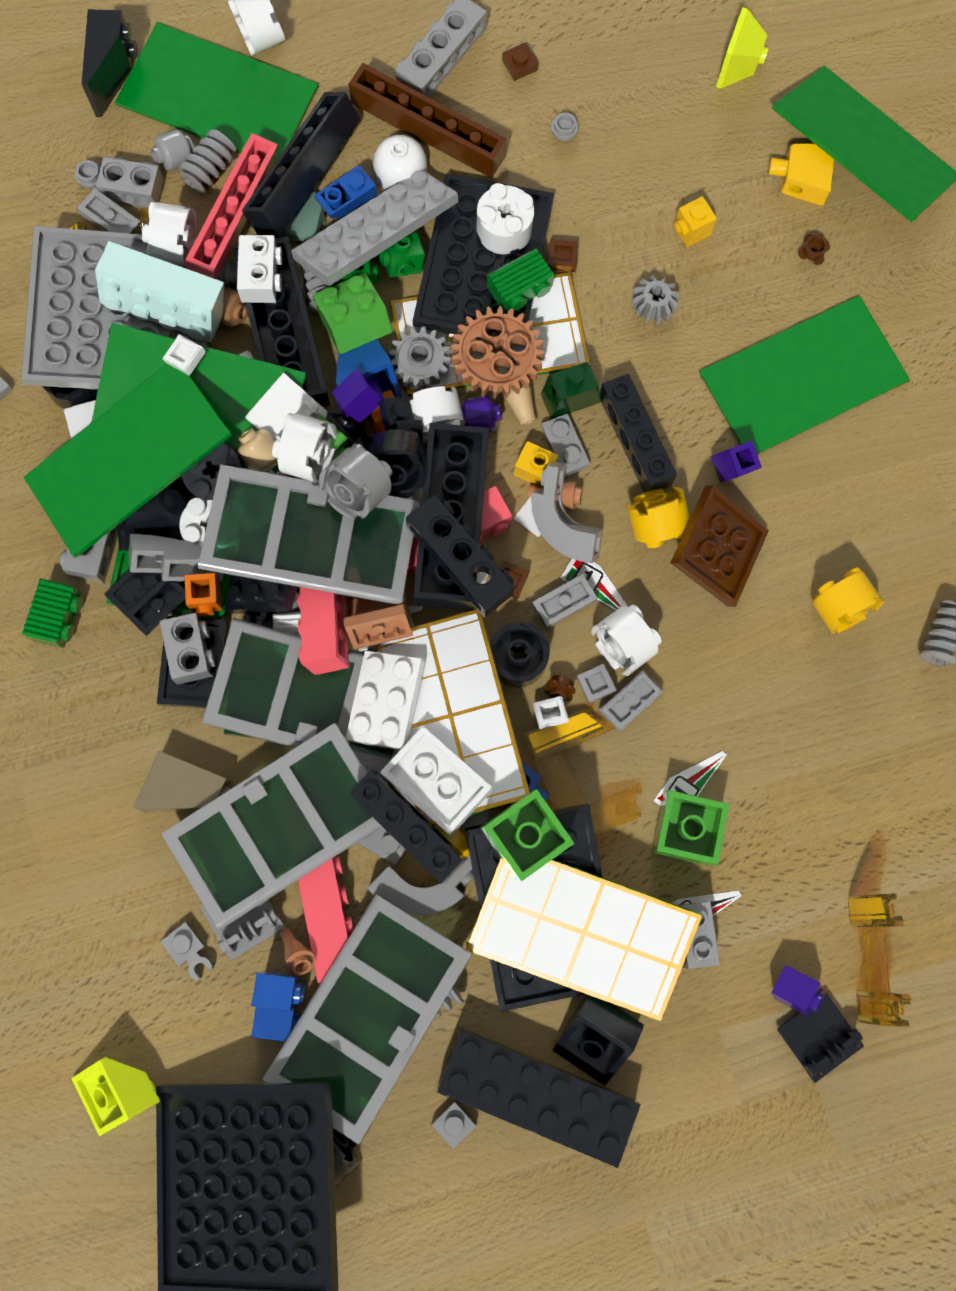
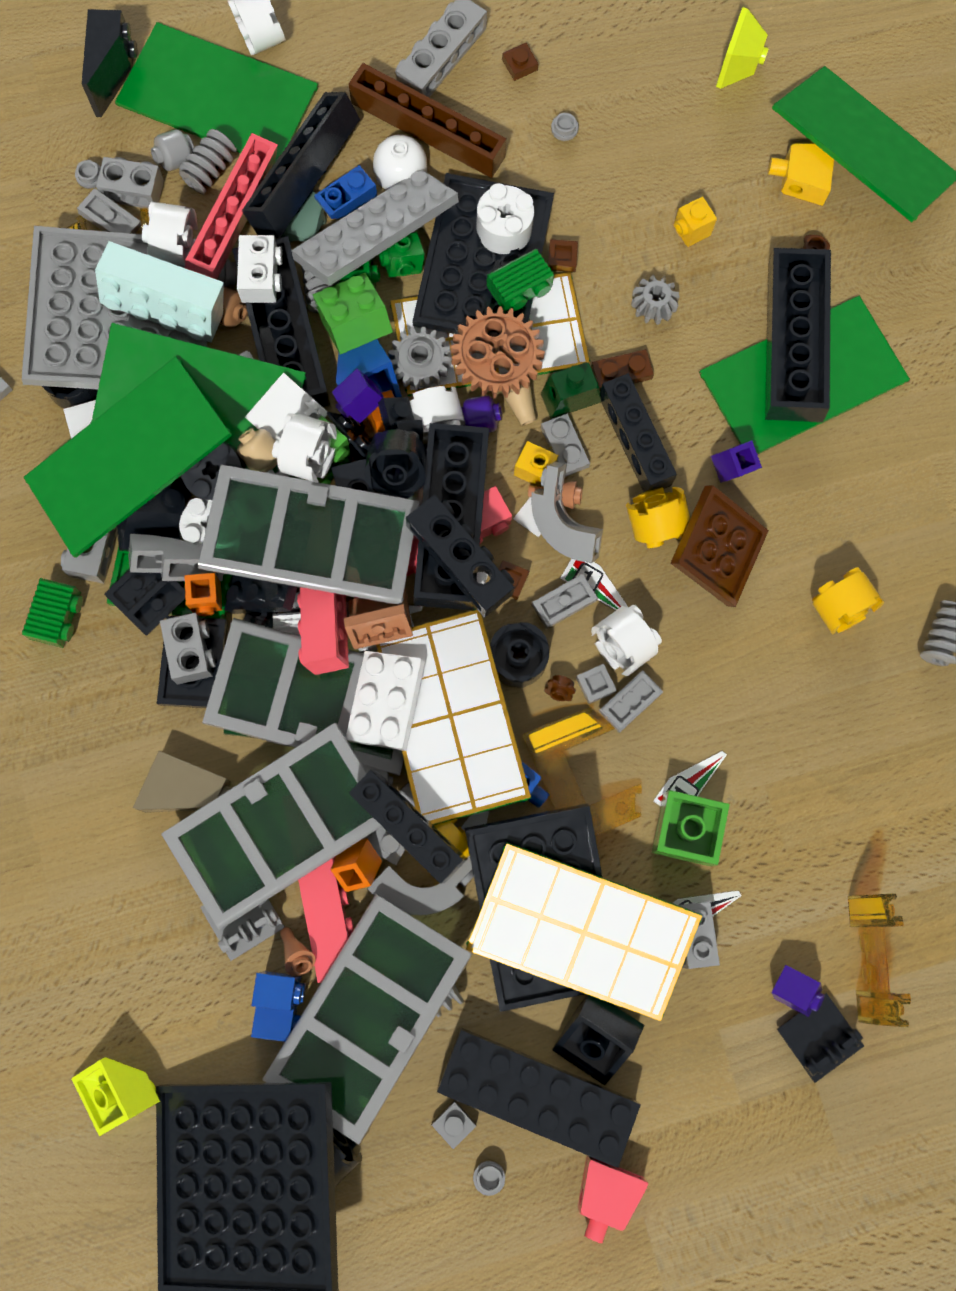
(184, 355): white tile -> none
(184, 947): light grey plate -> none
(356, 482): light grey brick -> none
(356, 866): none -> orange brick
(436, 781): white plate -> none
(489, 1178): none -> light grey plate
(527, 835): bright green brick -> none
(550, 712): white slope -> none
(608, 1197): none -> coral torso
(634, 363): none -> reddish brown plate
(798, 335): none -> black brick

